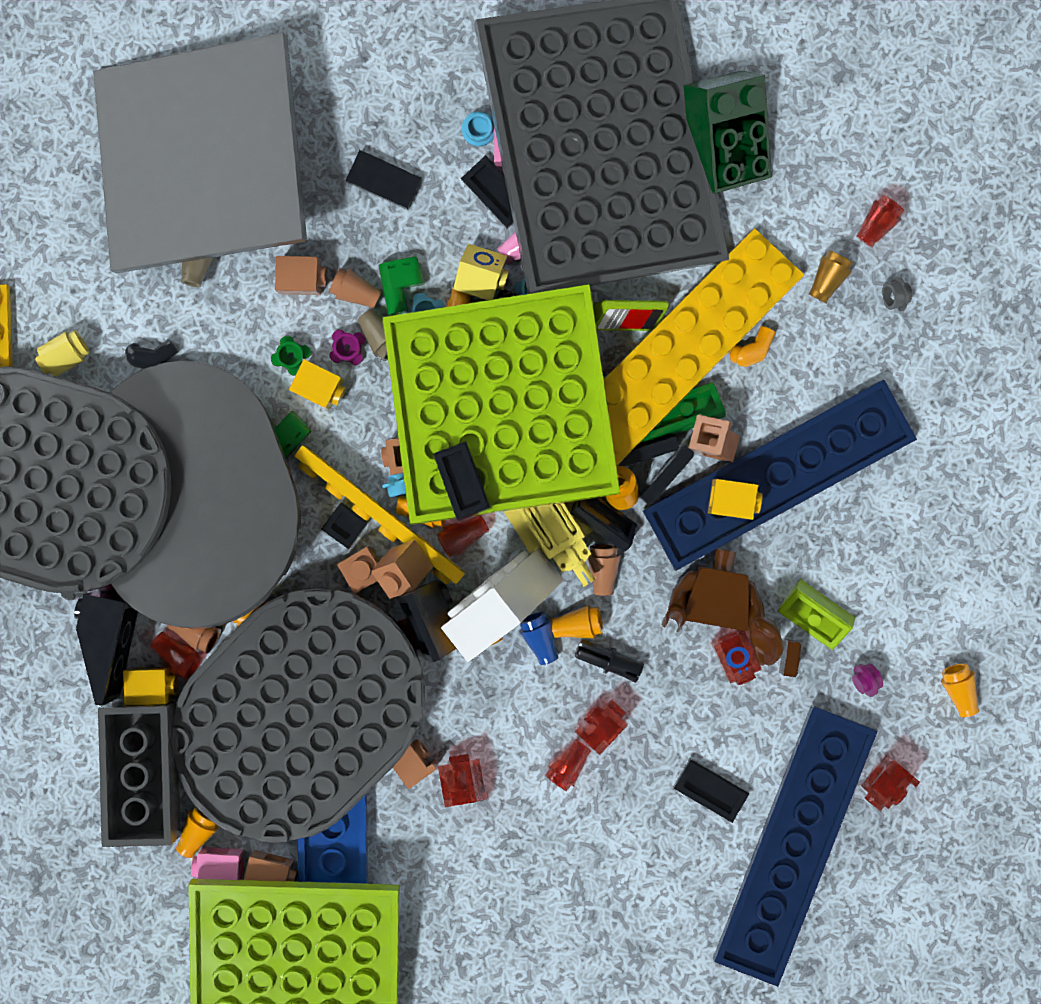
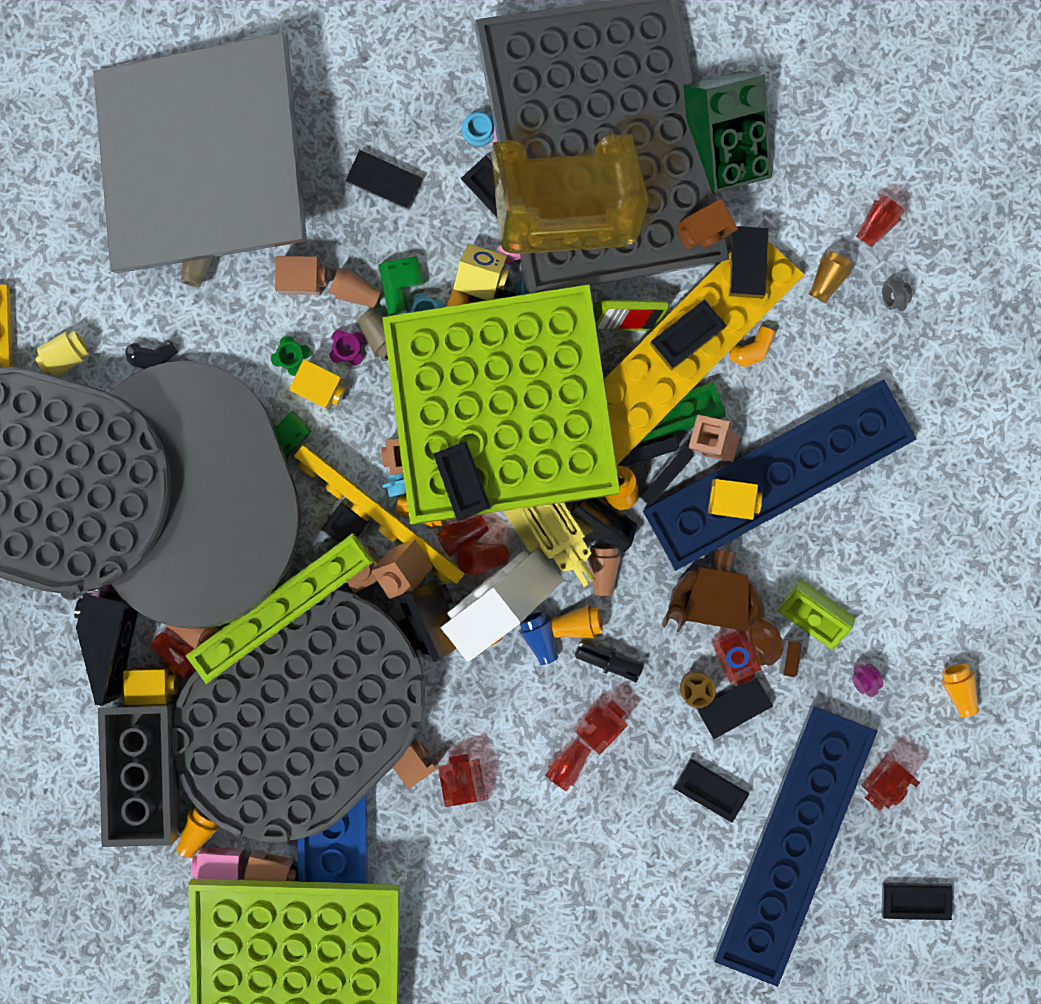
(280, 608): none -> lime tile
(480, 557): none -> clear red cone
(569, 199): none -> clear yellow windscreen
(688, 335): none -> black tile
(702, 693): none -> pearl gold wheel
(706, 226): none -> dark orange brick
(734, 707): none -> black tile
(748, 262): none -> black tile
(916, 901): none -> black tile

